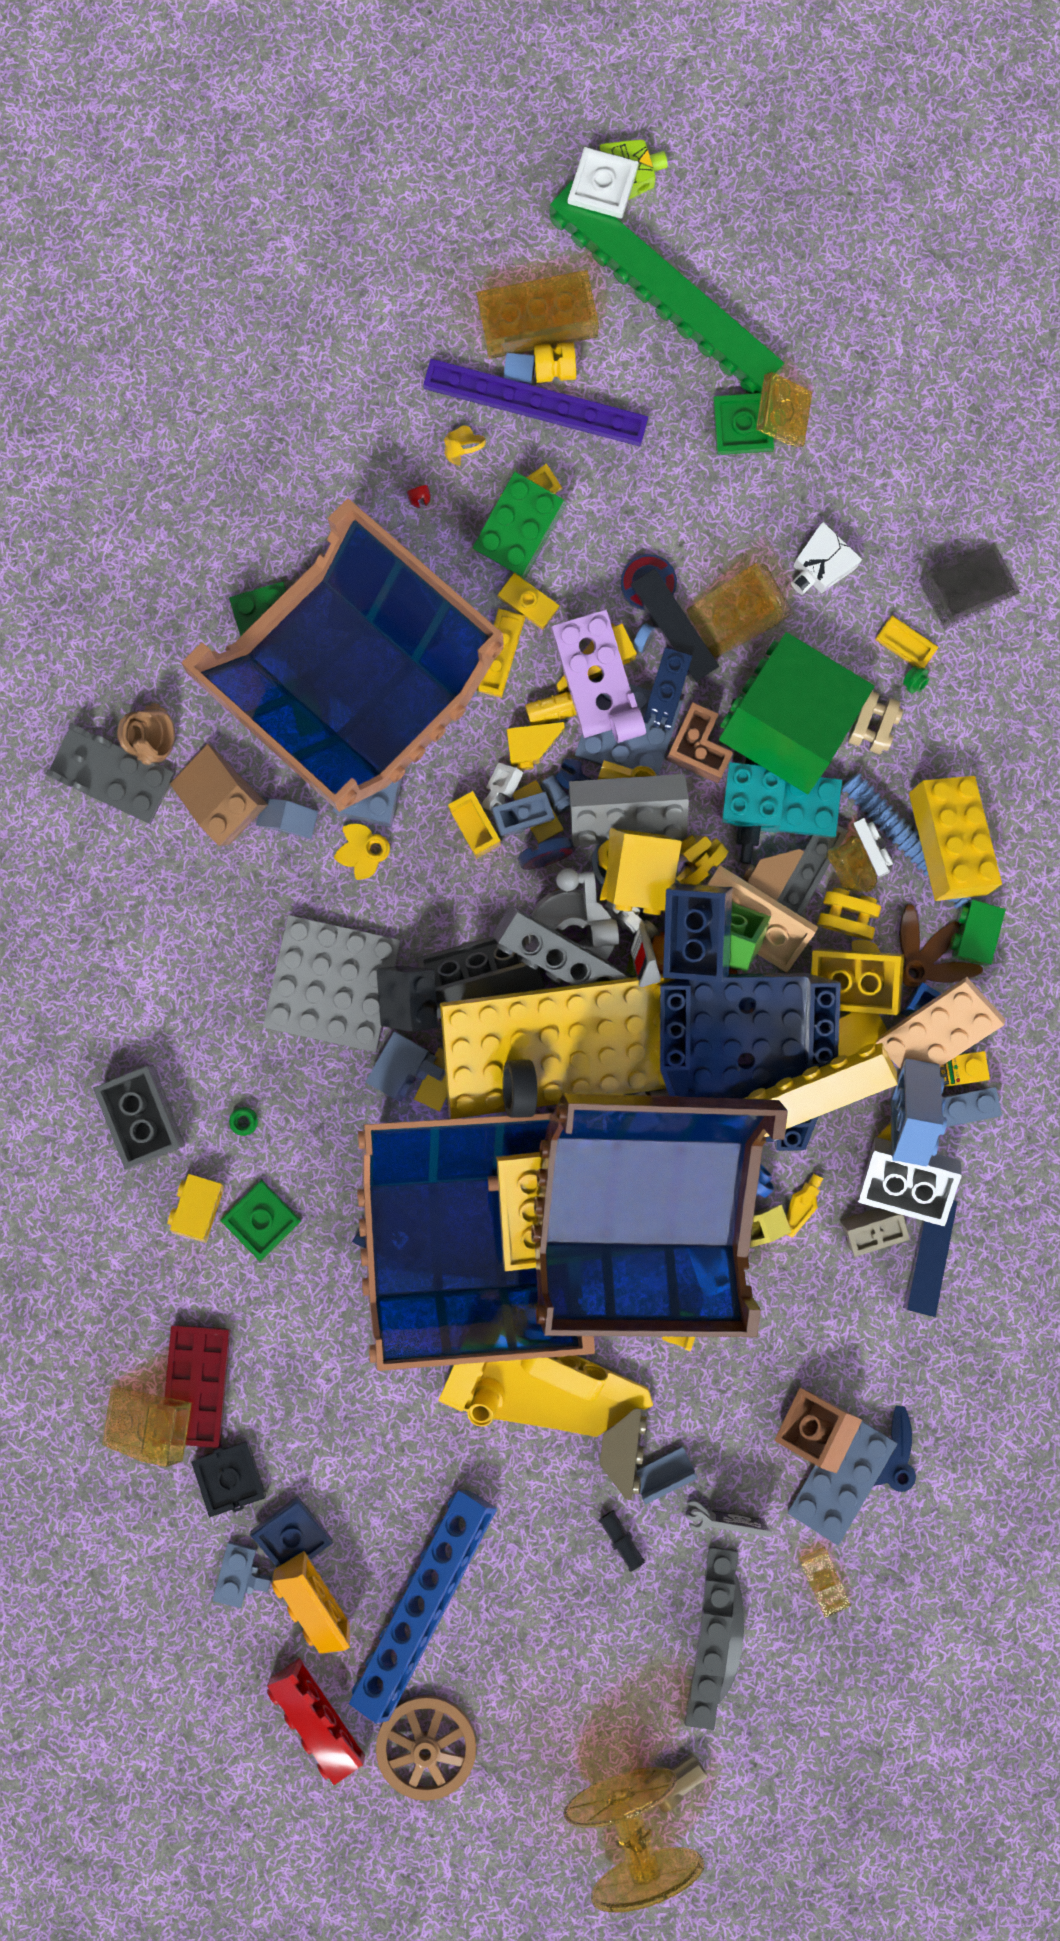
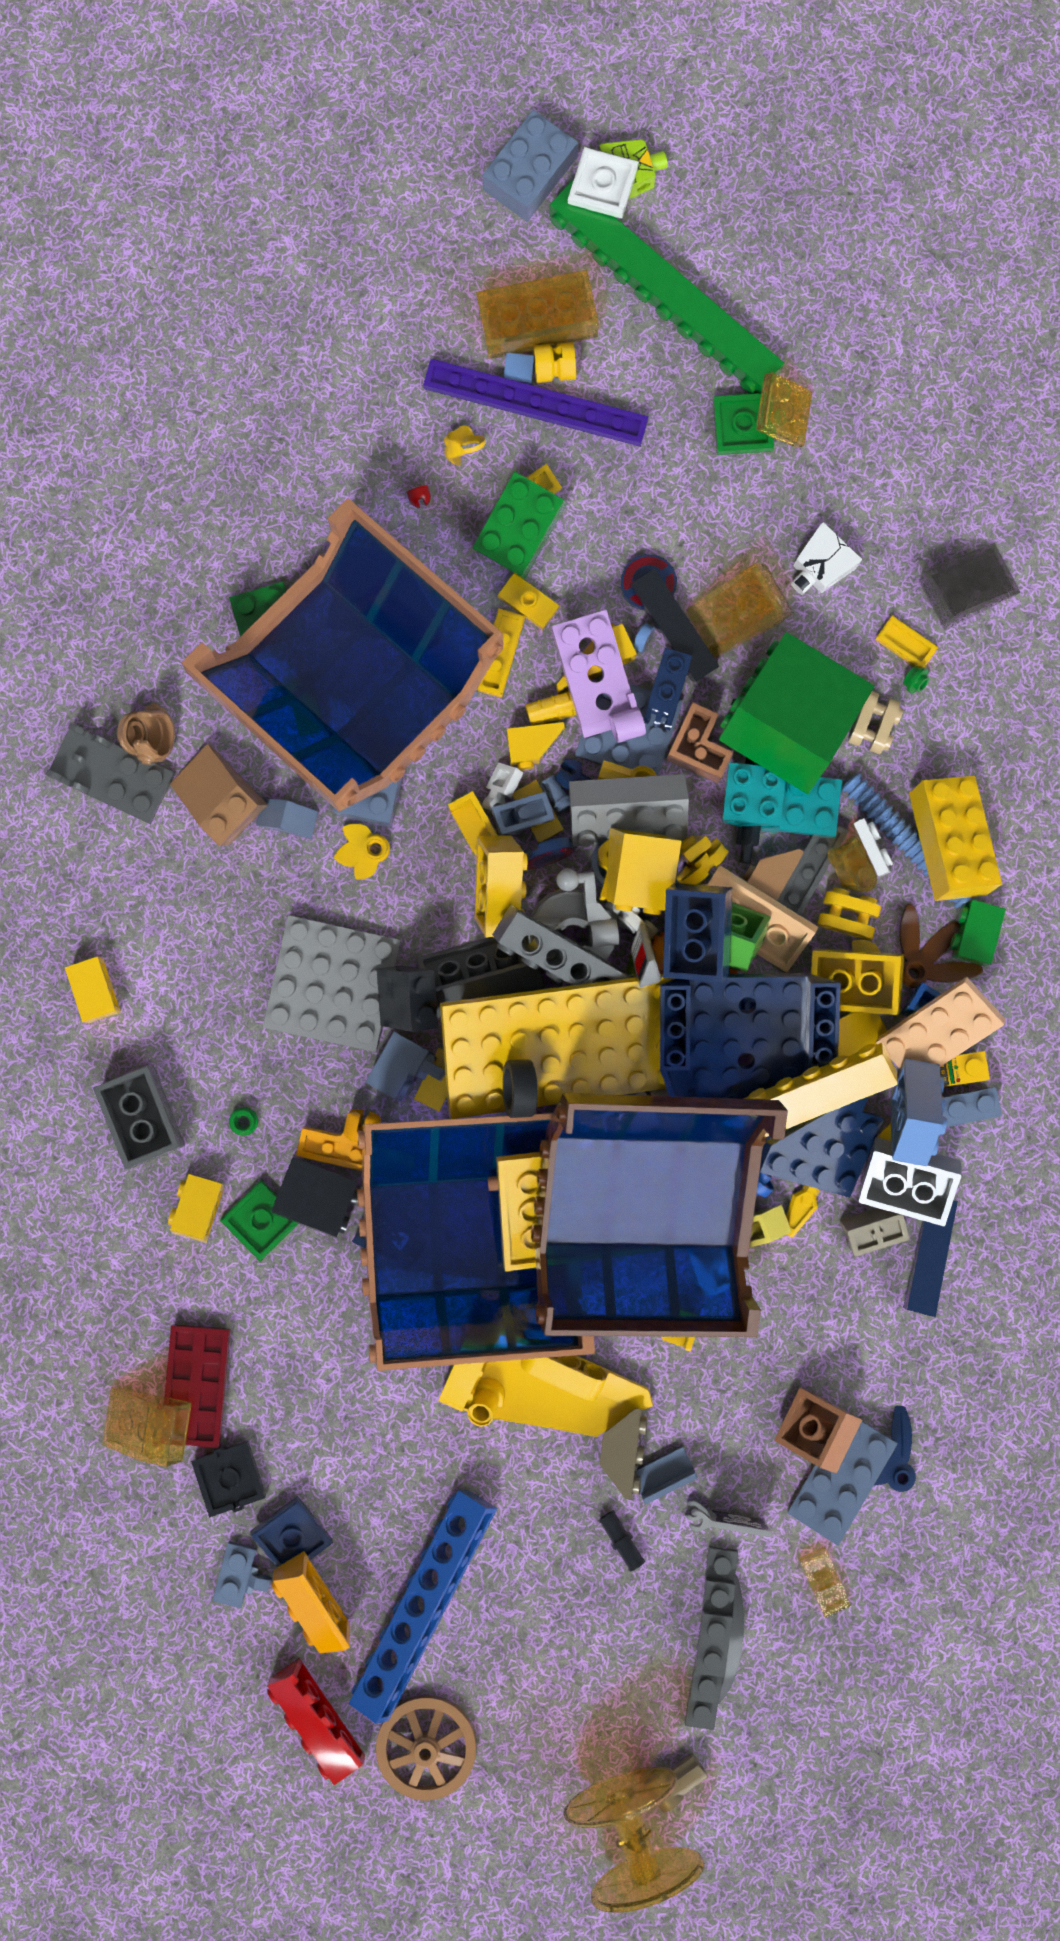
(92, 989): none -> yellow panel
(315, 1198): none -> black brick
(336, 1148): none -> light orange plate
(498, 880): none -> yellow brick
(530, 165): none -> sand blue brick
(825, 1149): none -> dark blue wing

